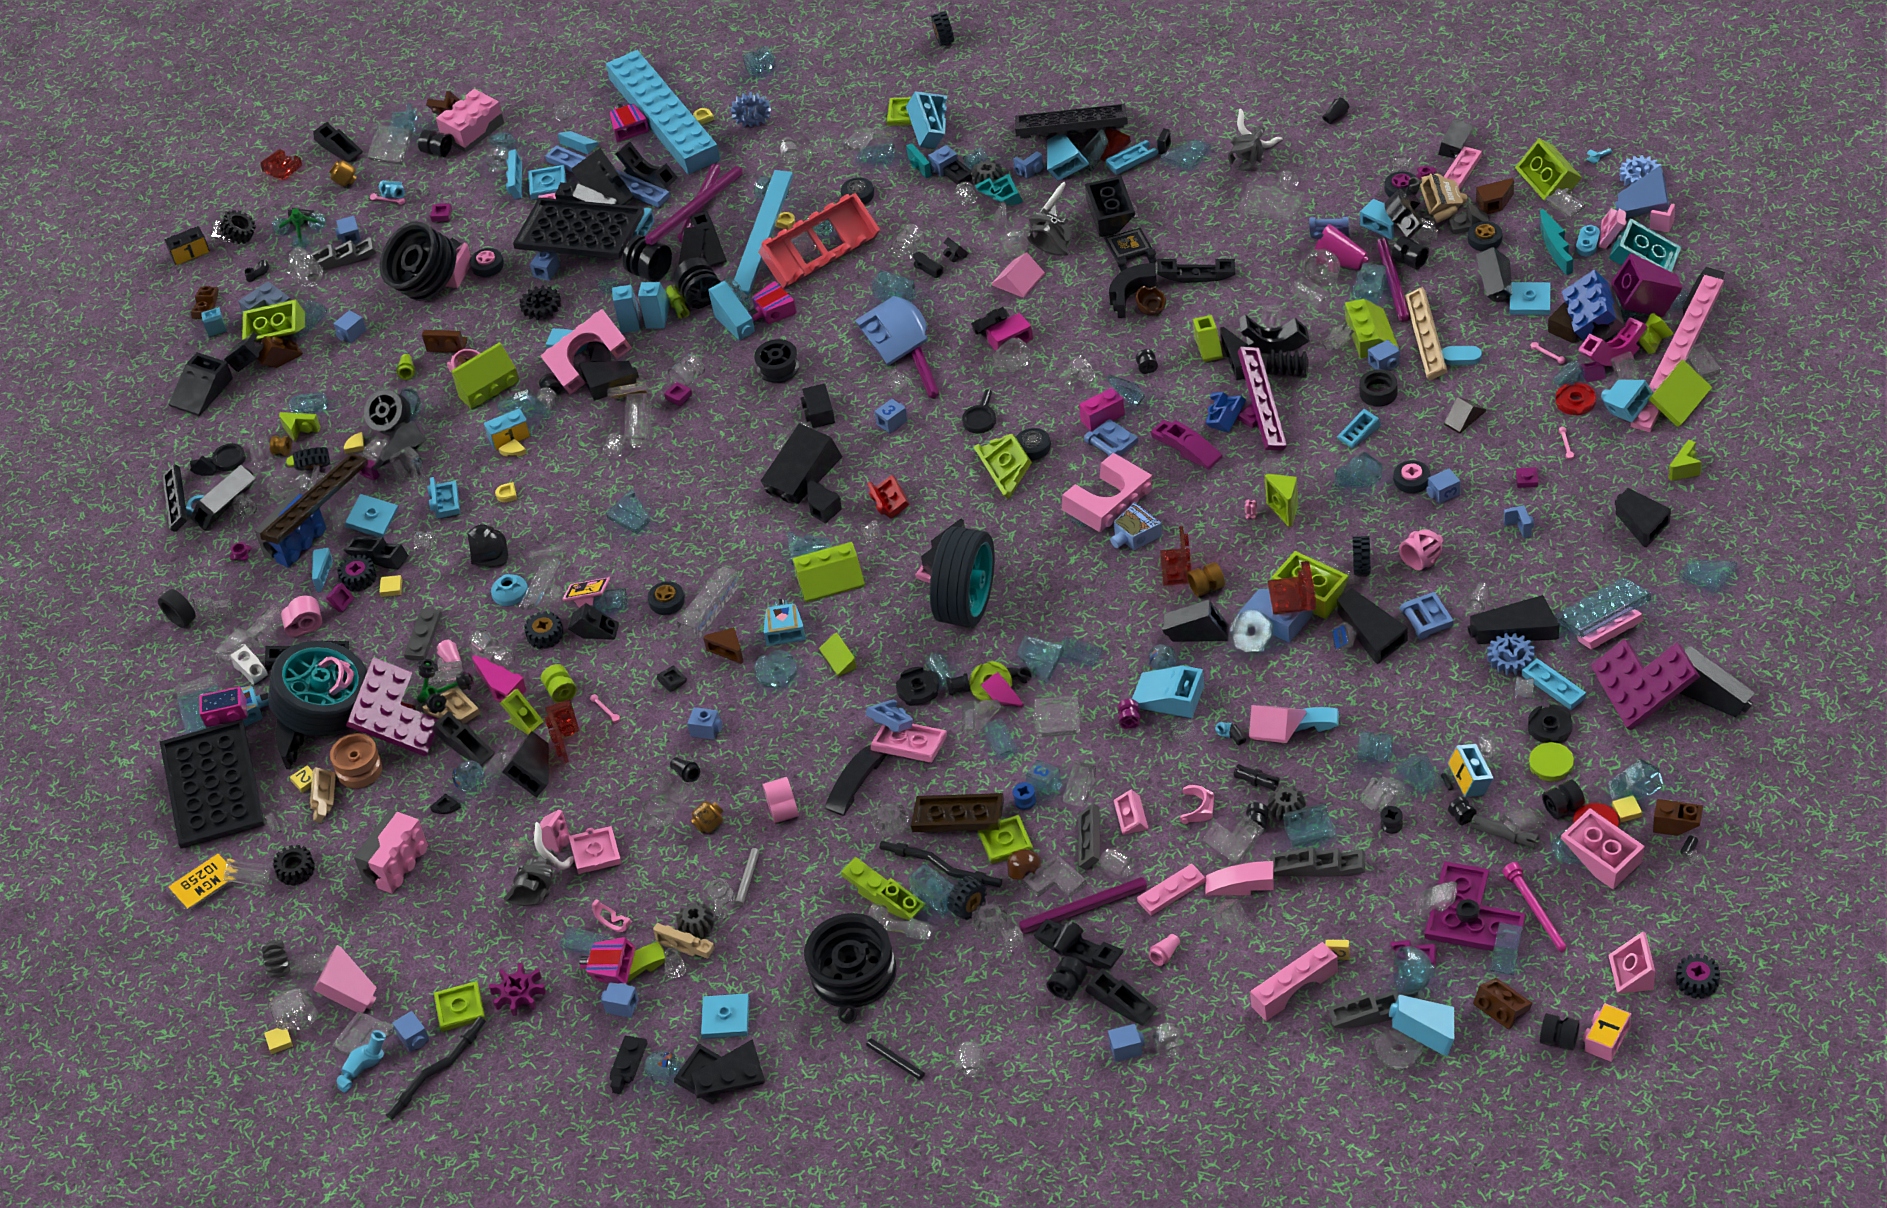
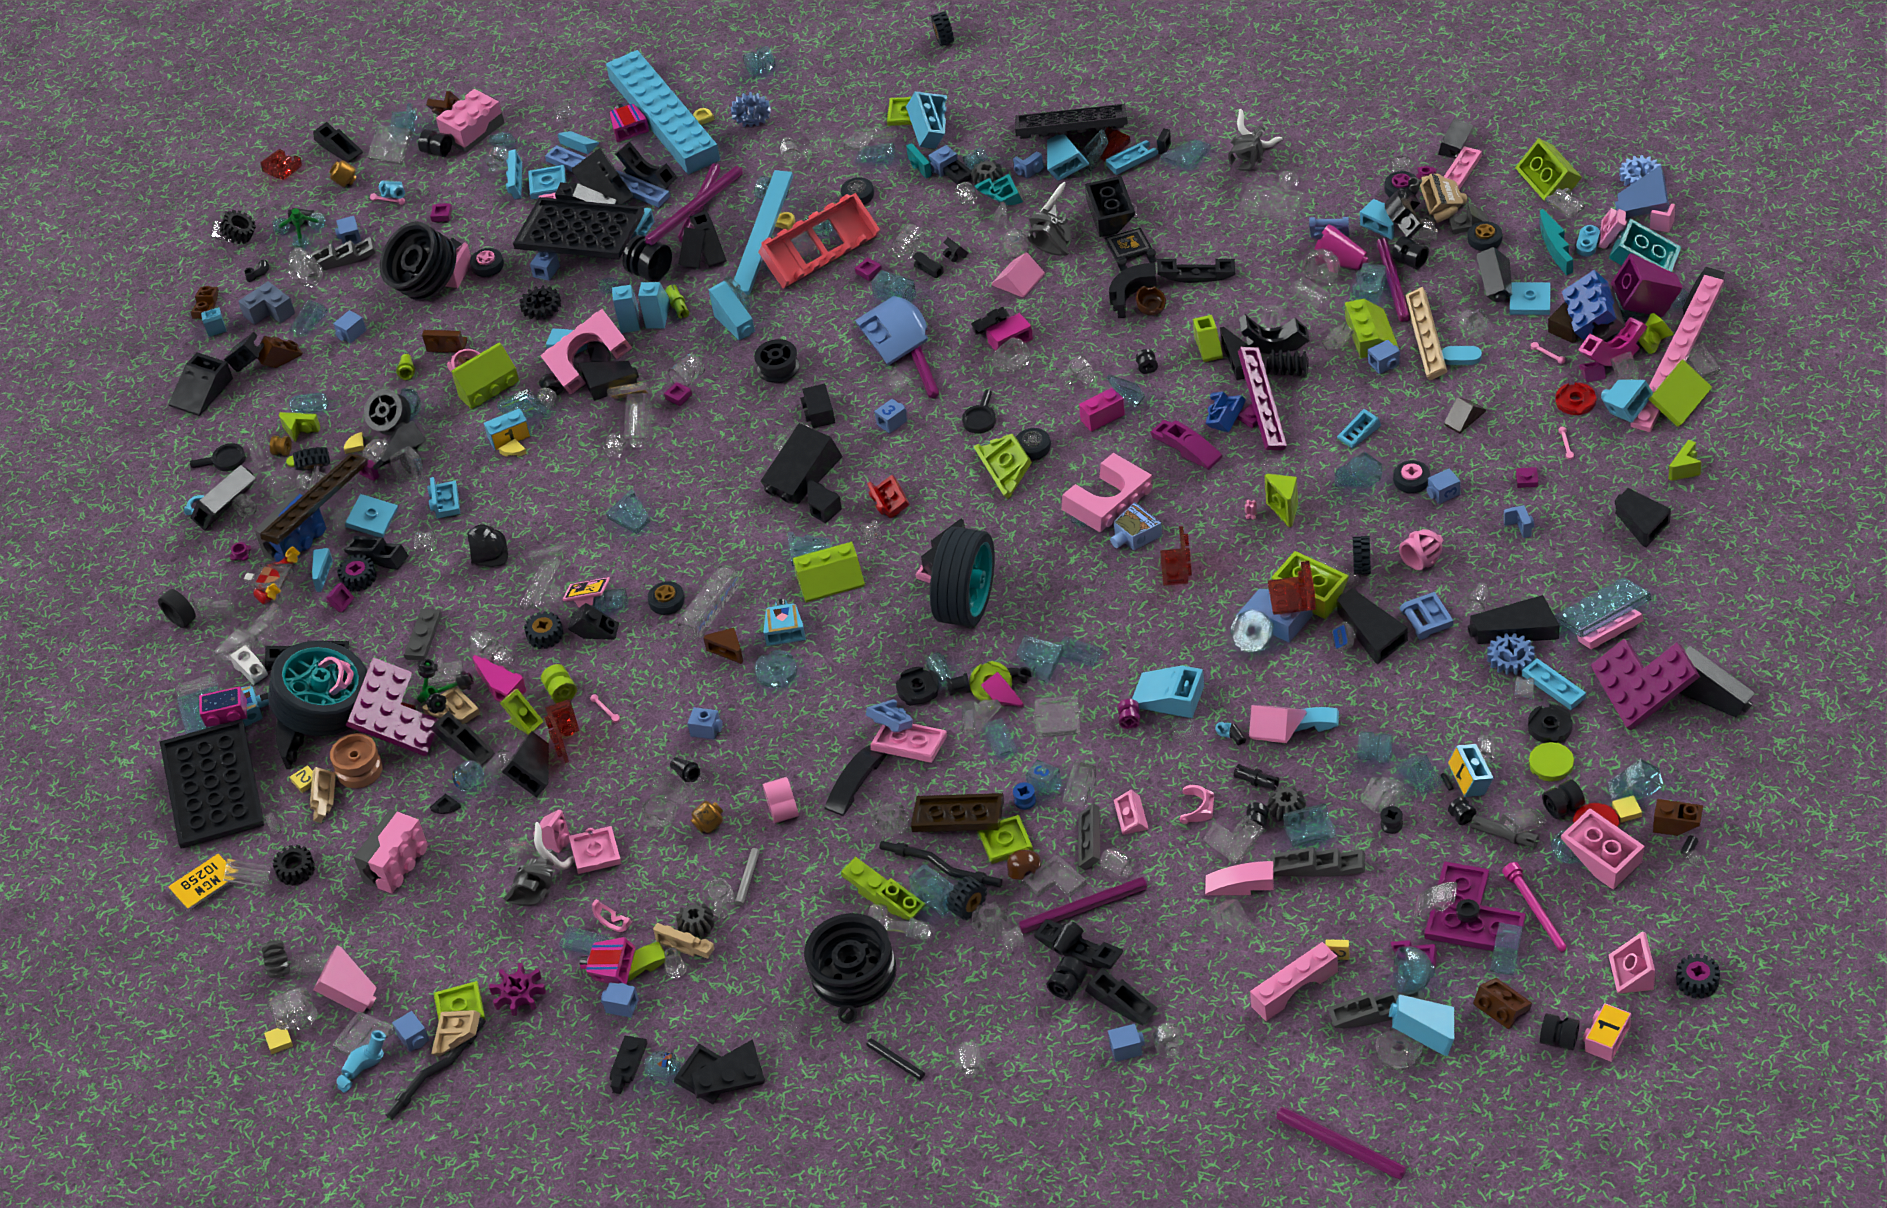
(175, 498): black tile -> none
(187, 245): brick -> none
(203, 467): black tile -> none
(273, 580): none -> torso
(274, 320): lime slope -> none
(301, 616): bright pink piece -> none
(390, 586): light yellow tile -> none
(448, 651): bright pink cone -> none
(454, 1029): none -> tan wing
(506, 492): light yellow tile -> none
(510, 594): medium azure piece -> none
(671, 678): black tile -> none
(693, 281): black wheel -> none
(725, 1016): medium azure plate -> none
(772, 304): dark pink torso -> none
(838, 655): lime slope -> none
(868, 269): none -> magenta plate
(1114, 435): medium blue plate -> none
(1162, 657): clear light blue head -> none
(1163, 950): bright pink cone -> none
(1171, 889): bright pink plate -> none
(1196, 624): black slope -> none
(1203, 580): pearl gold wheel -> none
(1337, 109): black cone -> none
(1341, 1143): none -> magenta axle
(1378, 376): black tyre -> none
(1474, 324): none -> clear slope
(1494, 196): reddish brown slope -> none
(1569, 373): clear light blue cone -> none
(1595, 157): medium azure hand -> none
(1708, 573): clear light blue wing -> none

